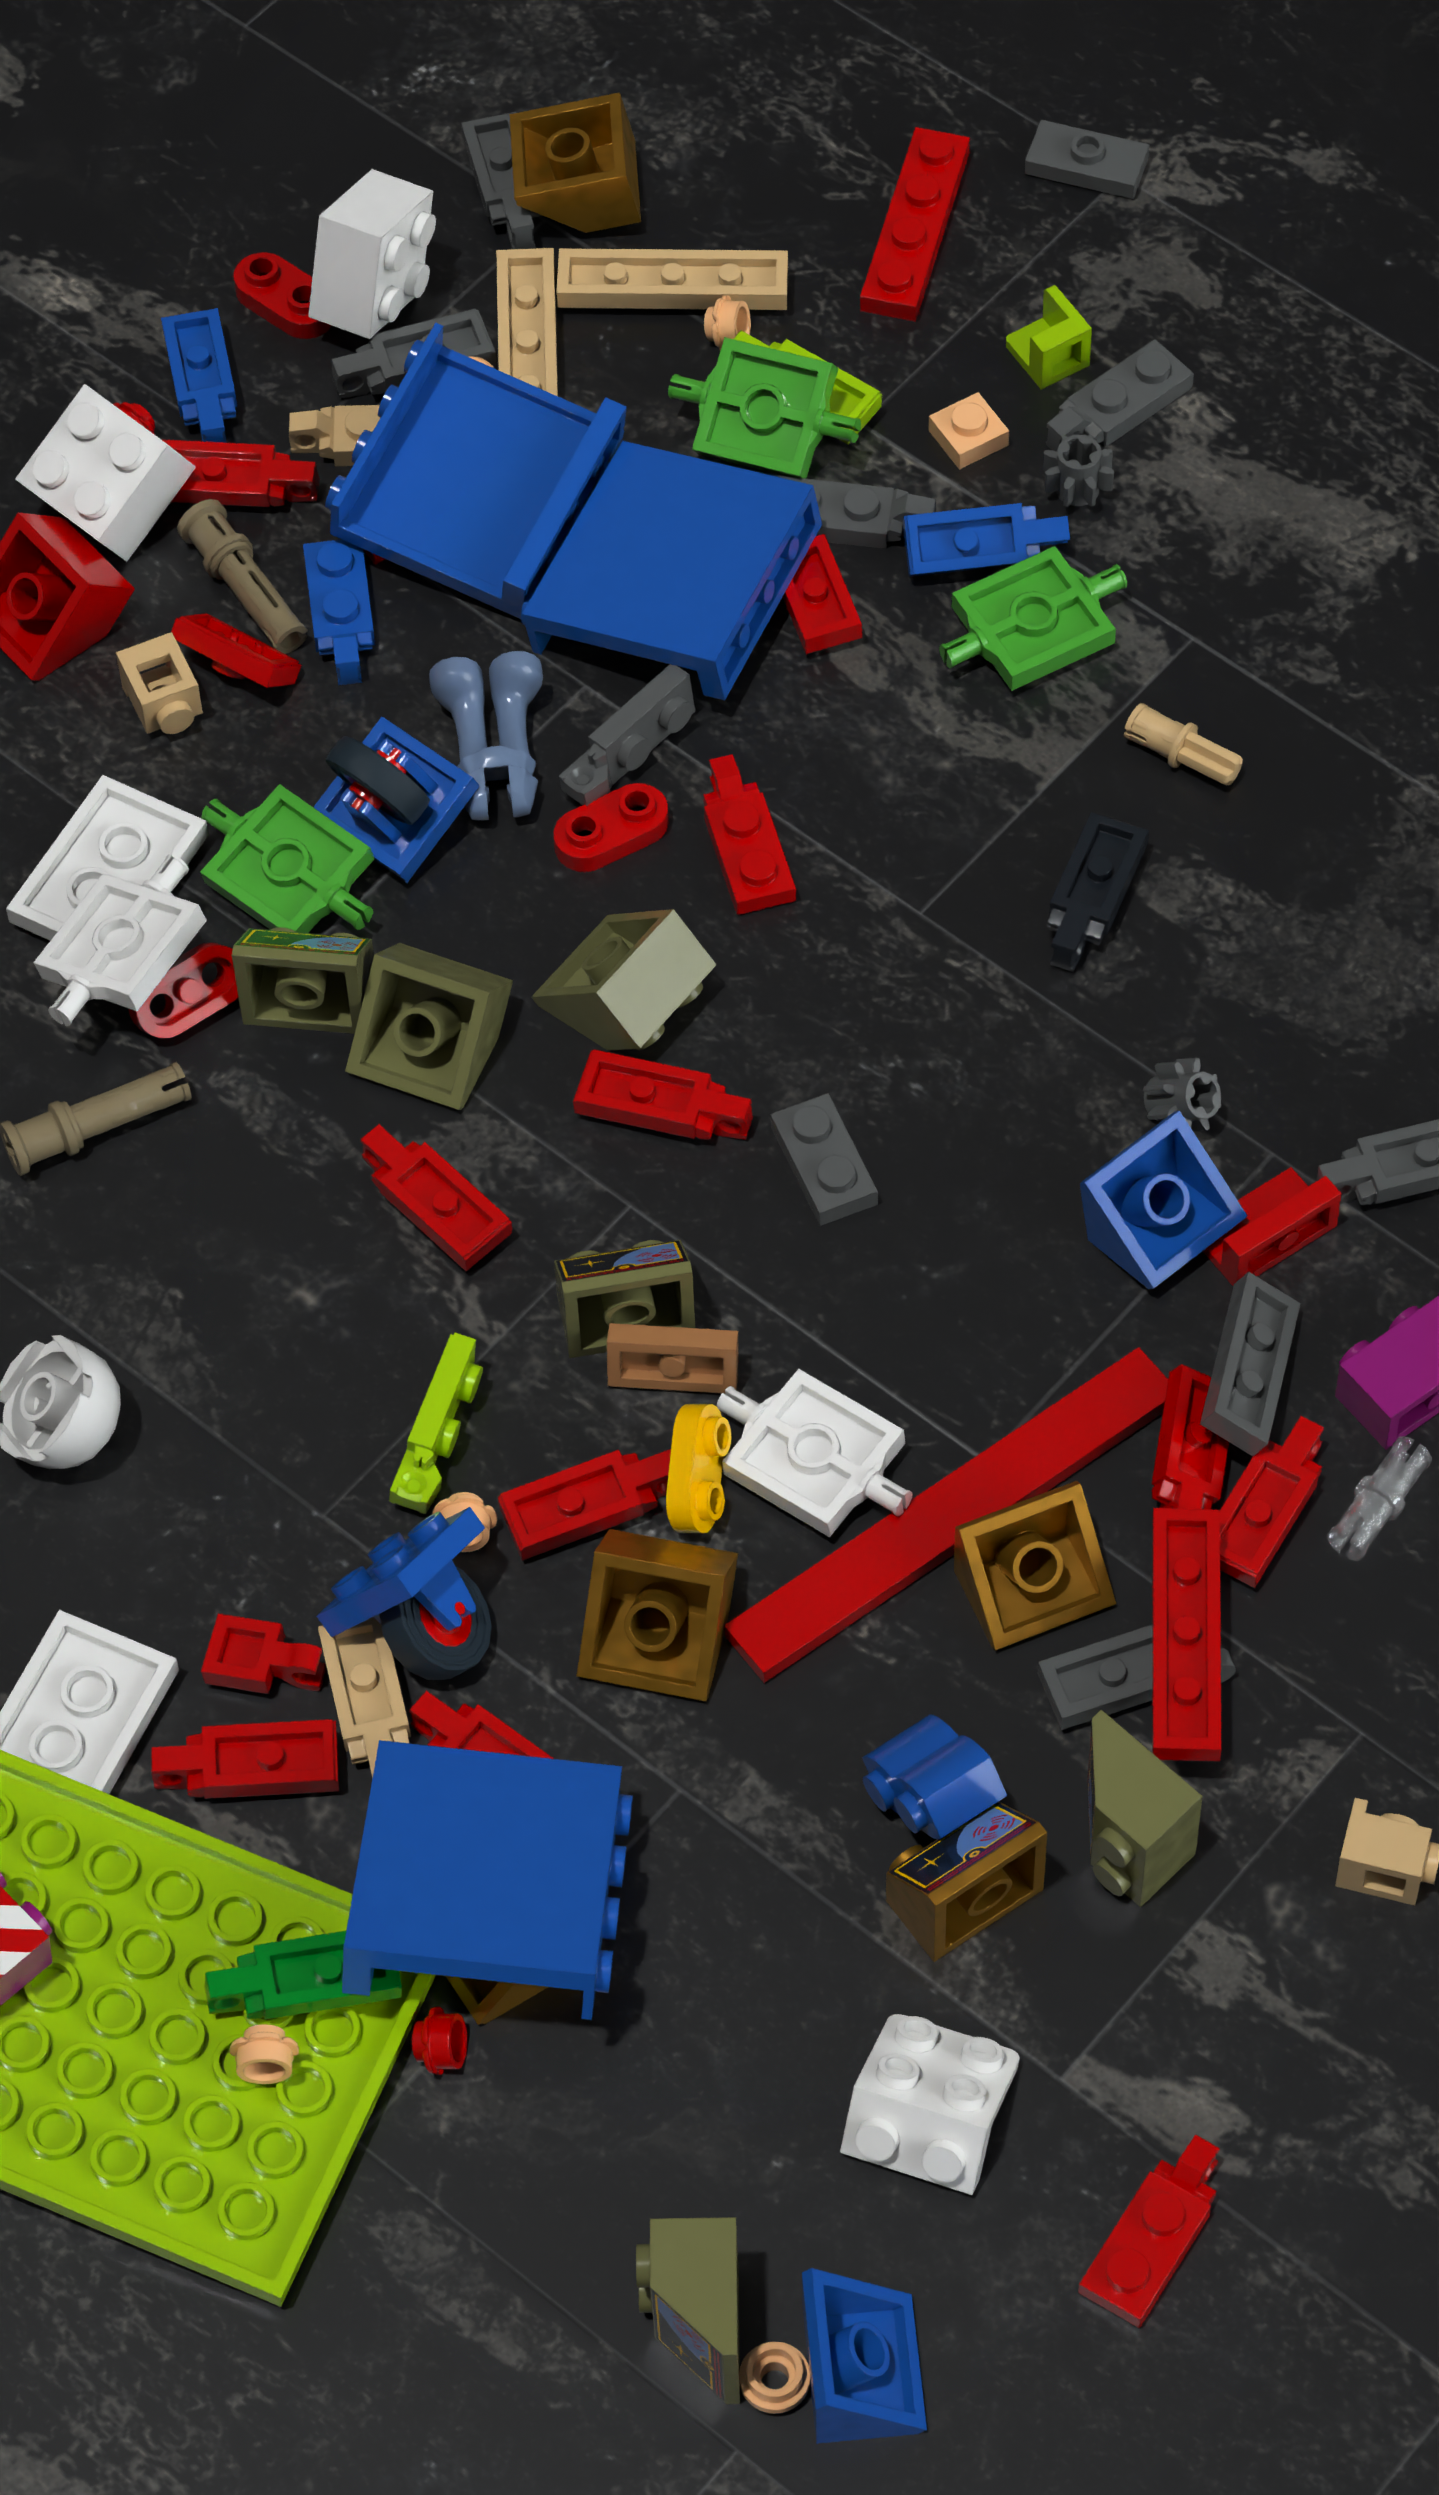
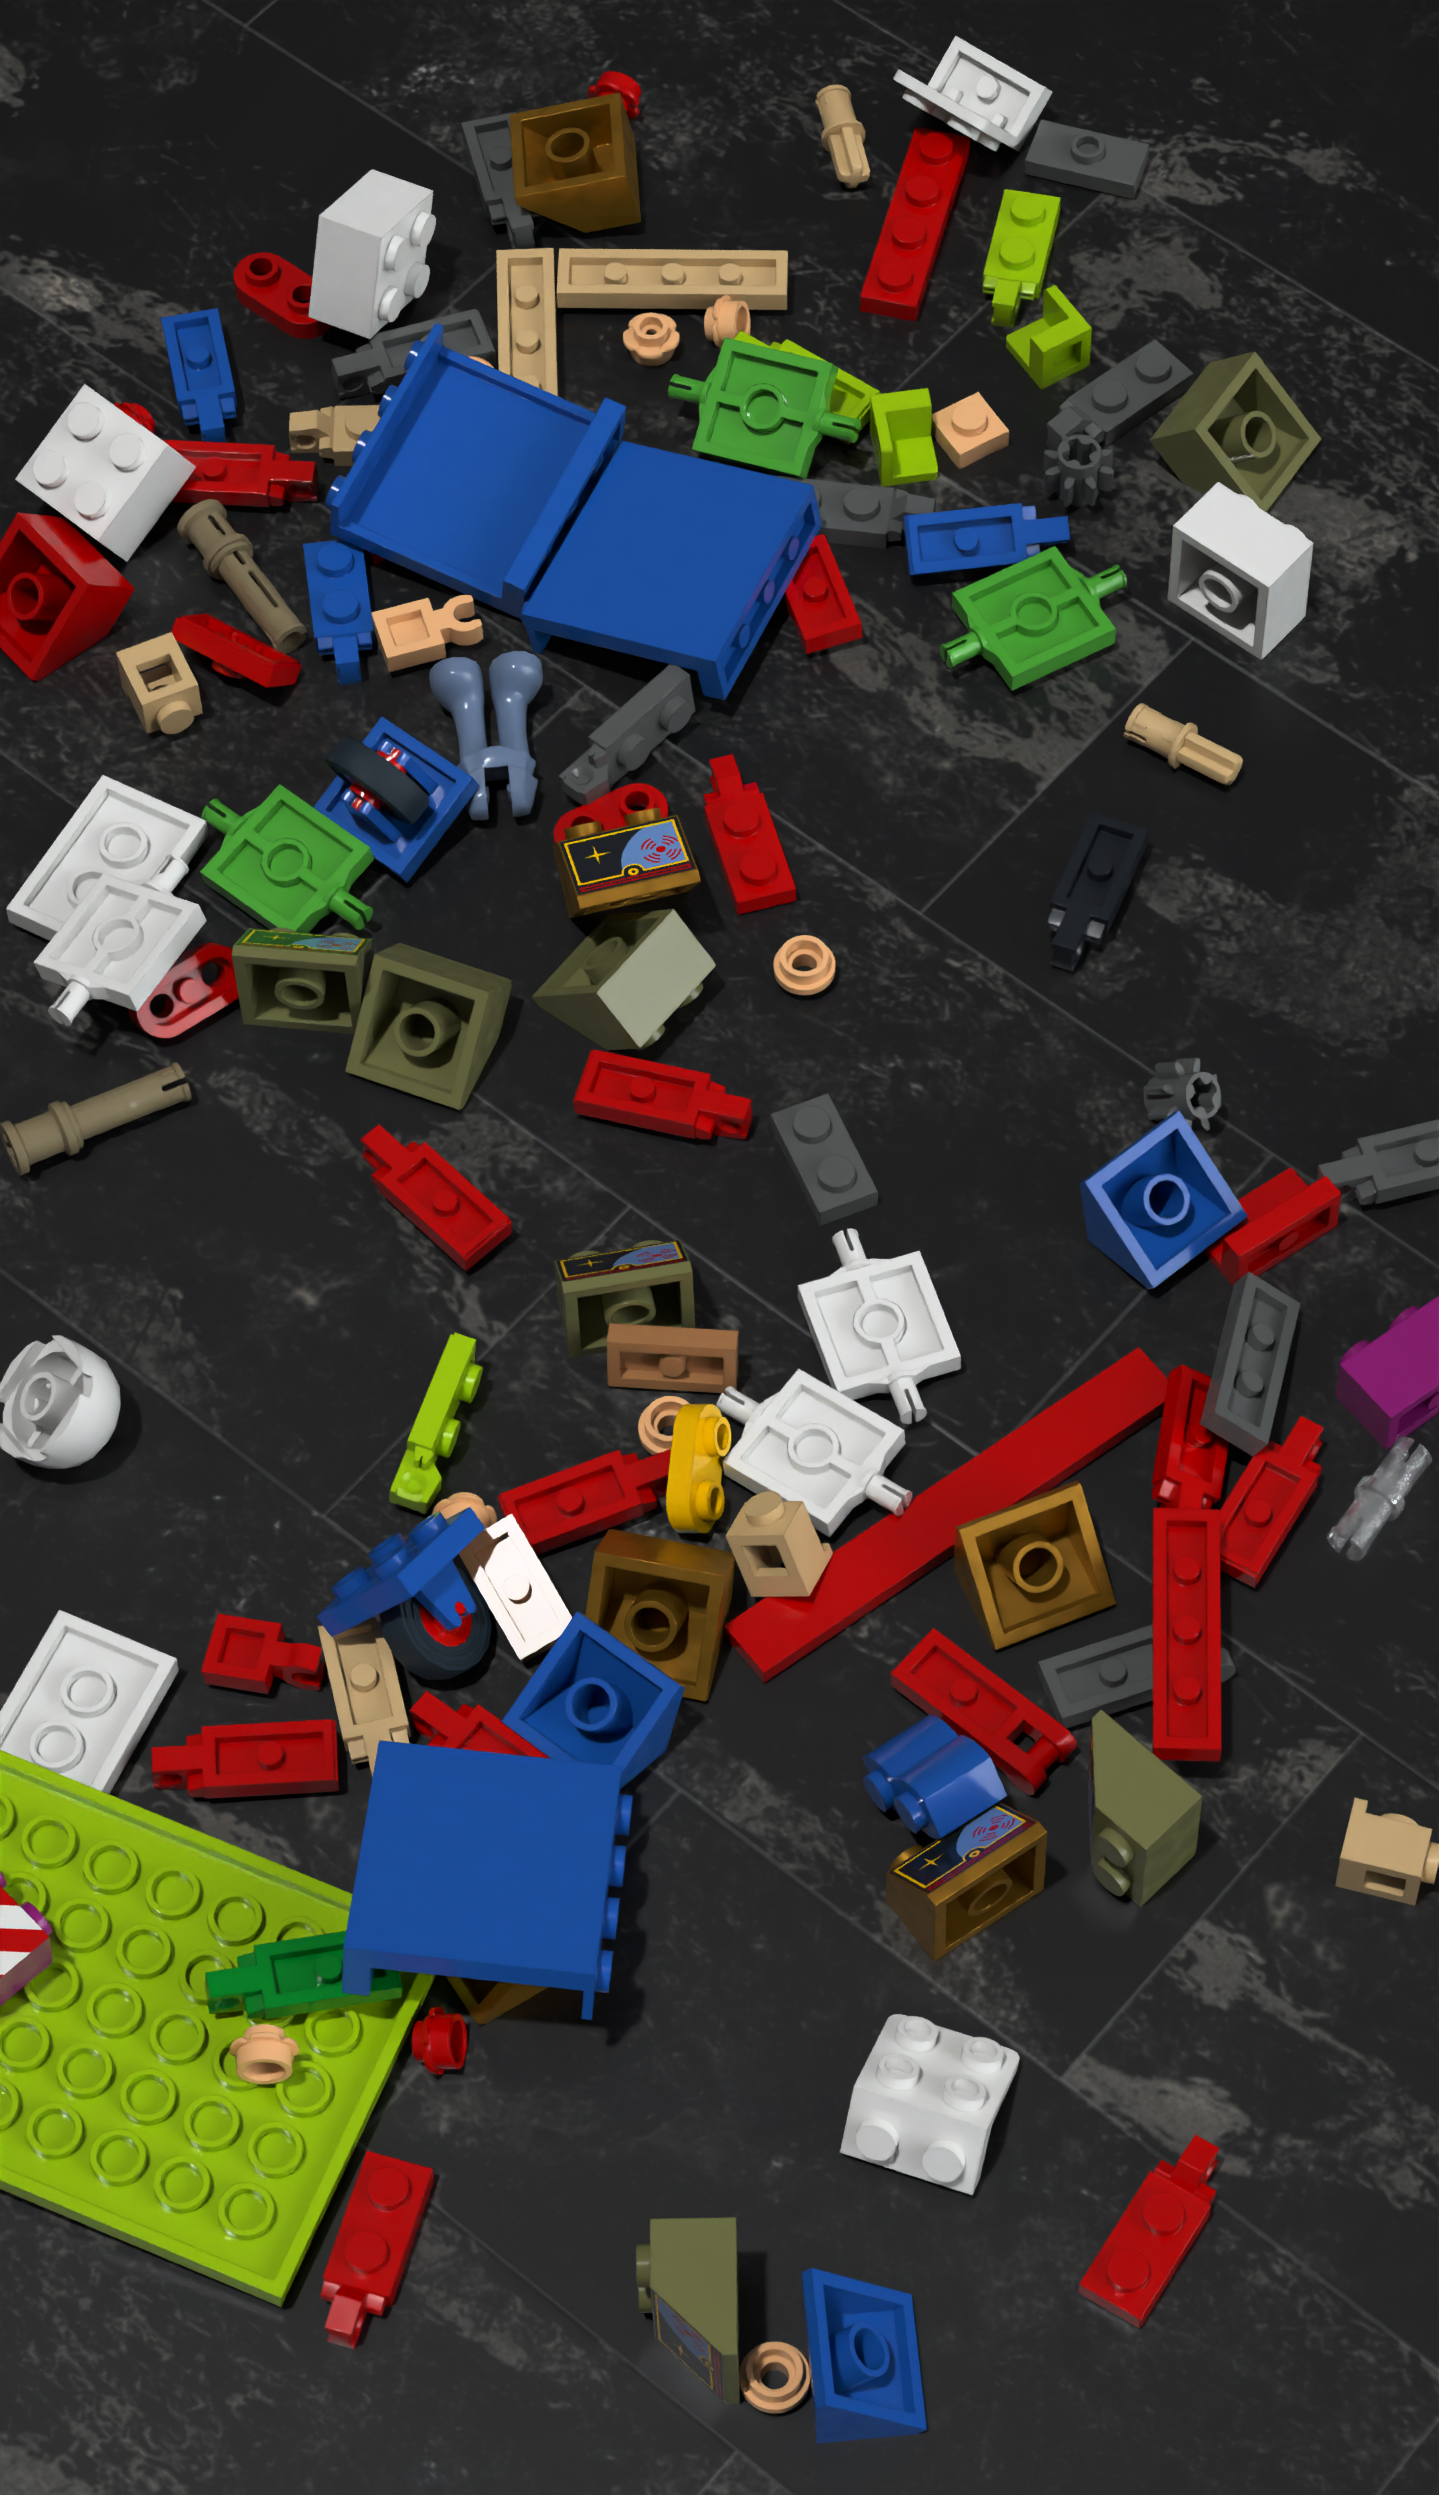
(373, 2243): none -> red hinge
(418, 635): none -> light nougat plate
(516, 1588): none -> plate
(597, 1702): none -> blue slope
(615, 82): none -> red plate
(625, 863): none -> slope
(651, 338): none -> light nougat plate
(654, 1418): none -> light nougat plate
(774, 1534): none -> tan brick
(799, 952): none -> light nougat plate
(843, 135): none -> tan axle
(879, 1326): none -> white plate
(903, 437): none -> lime panel
(979, 96): none -> white bracket
(984, 1708): none -> red plate
(1019, 252): none -> lime hinge
(1236, 431): none -> olive slope
(1240, 570): none -> white brick

